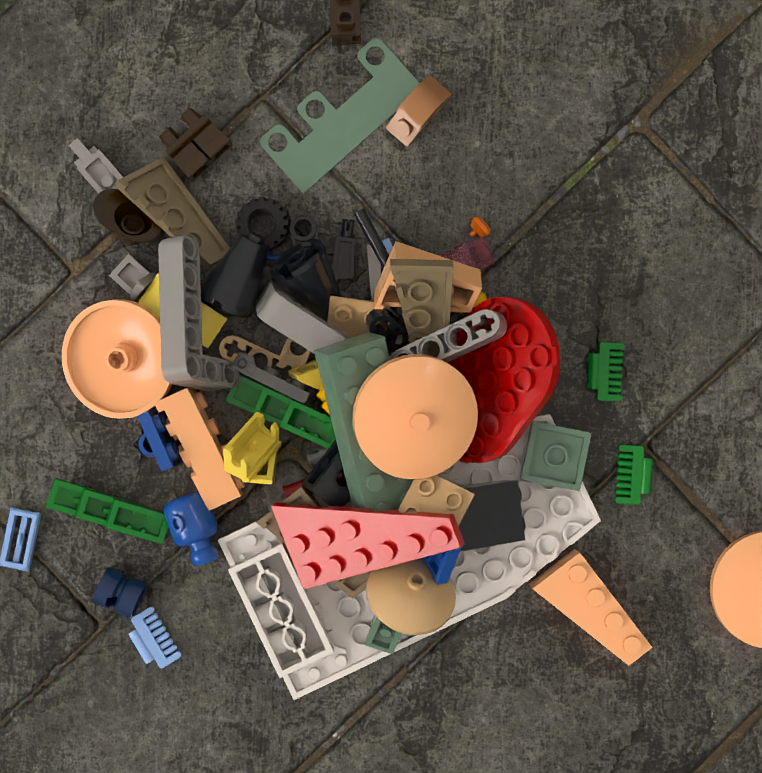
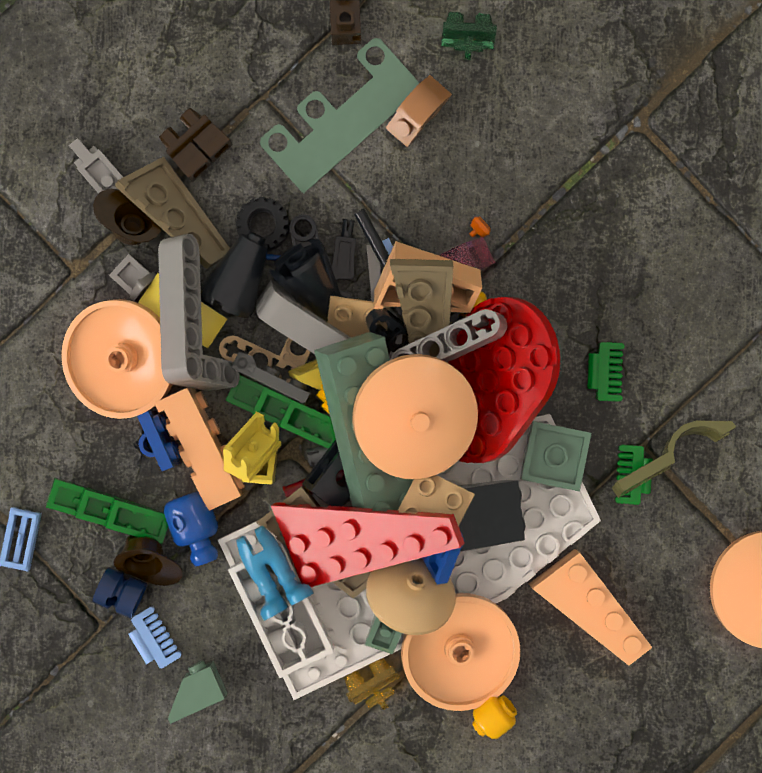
(145, 560): none -> dark brown piece
(198, 690): none -> sand green slope
(256, 568): none -> dark azure piece
(361, 690): none -> clear yellow hips
(465, 658): none -> light nougat dish
(468, 36): none -> clear green hips
(494, 717): none -> yellow head
(712, 429): none -> olive piece

